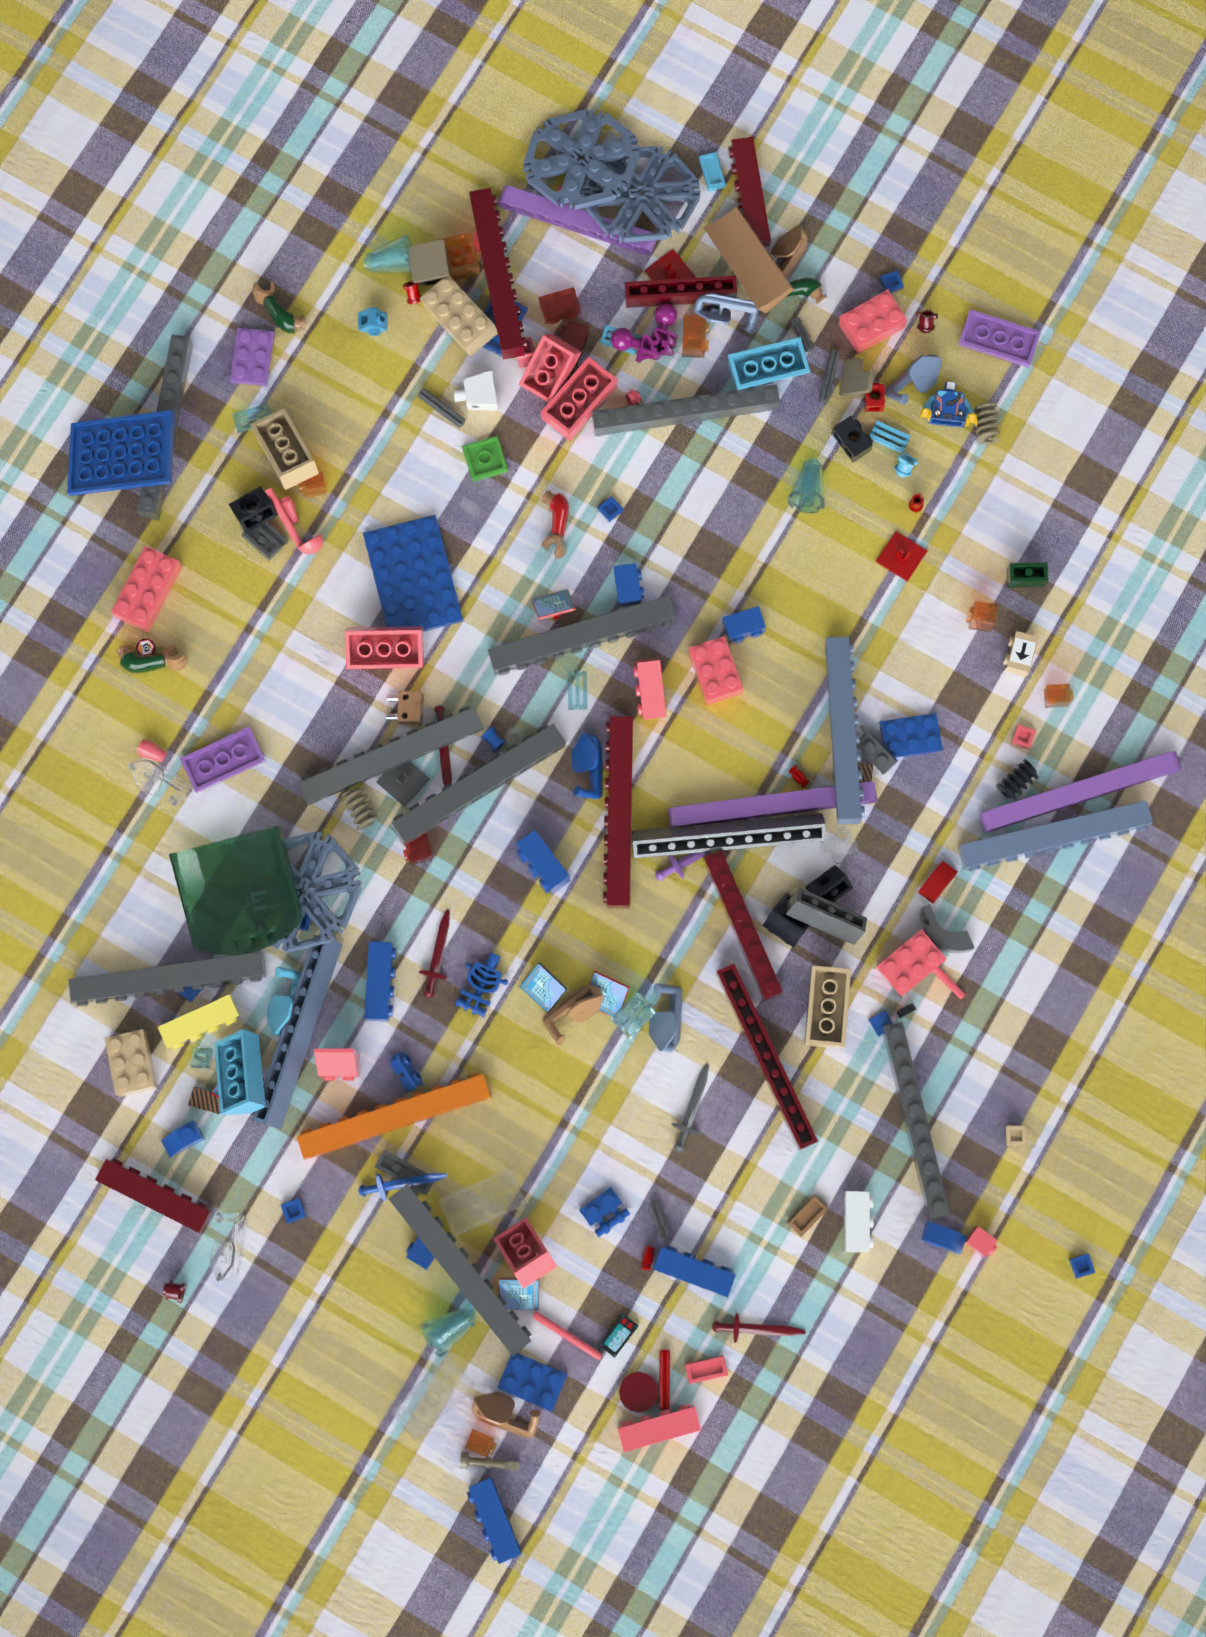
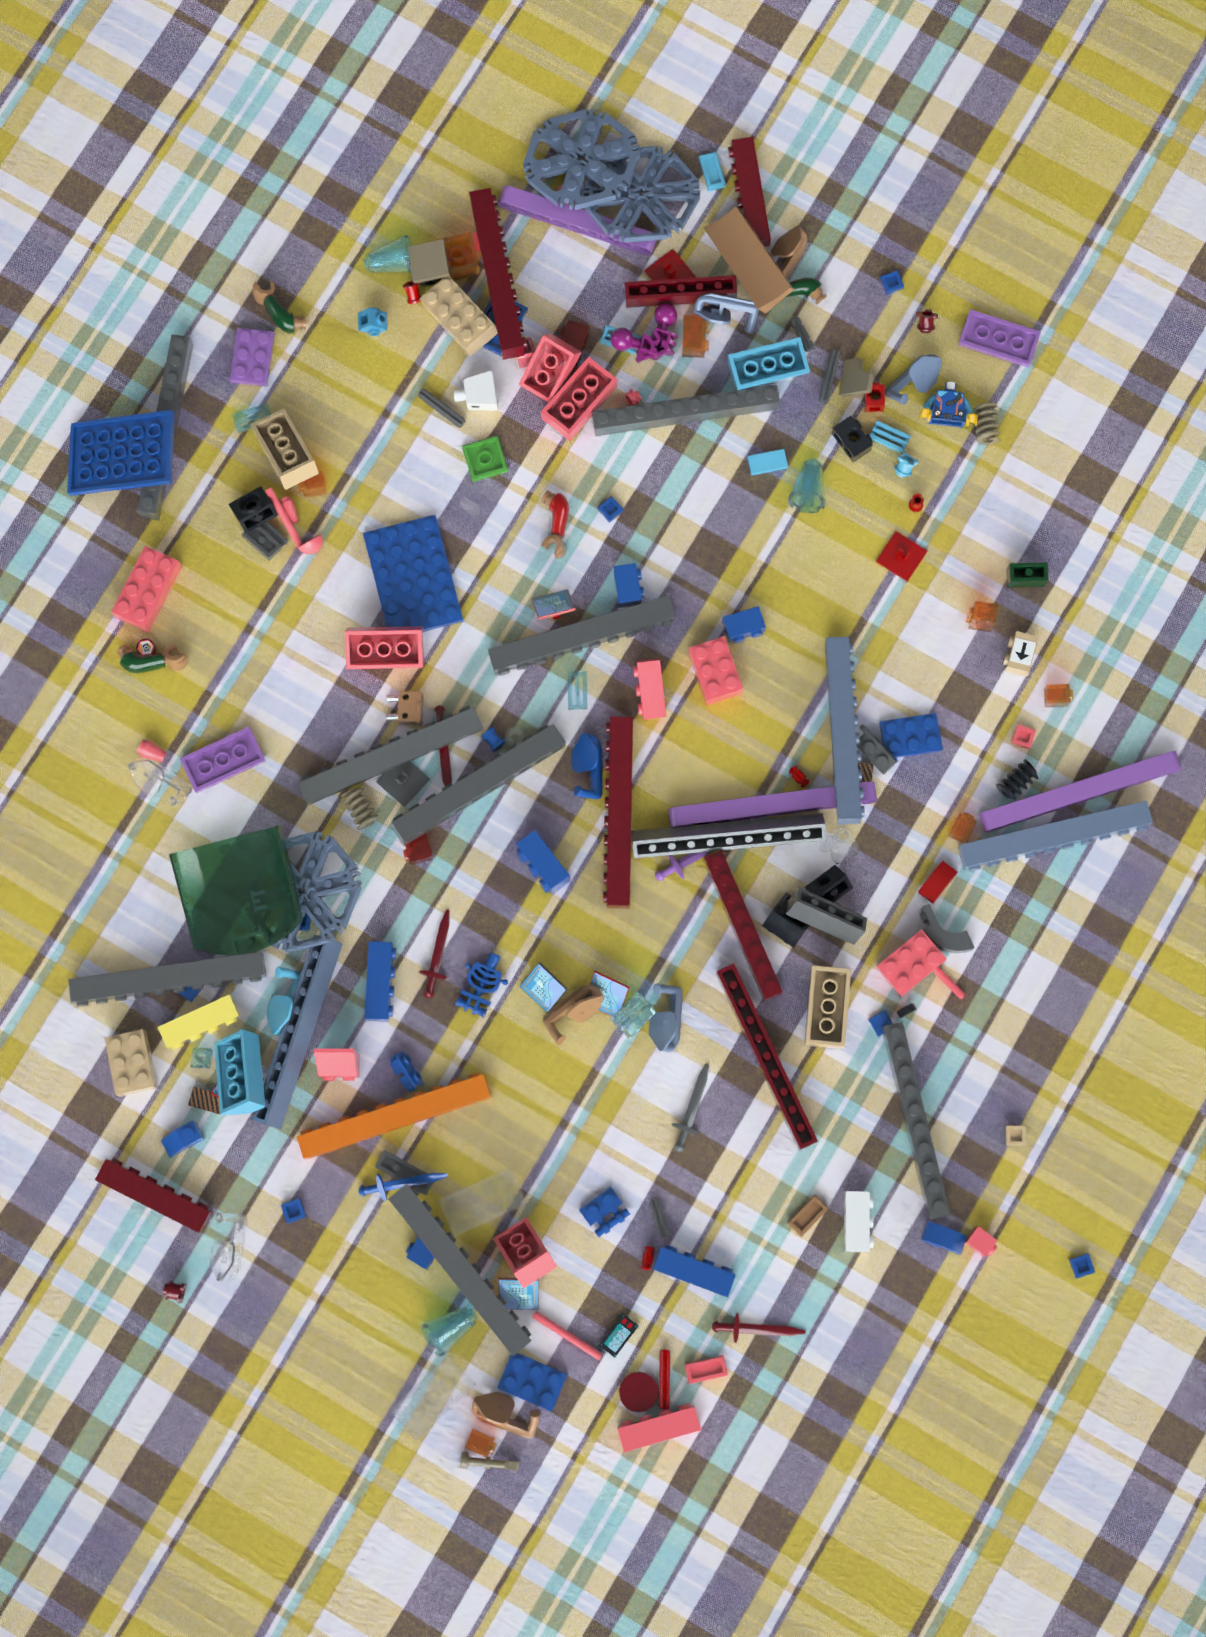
(495, 1520): blue brick -> none
(559, 306): clear red brick -> none
(767, 462): none -> medium azure tile
(872, 321): coral brick -> none
(963, 827): none -> clear orange brick

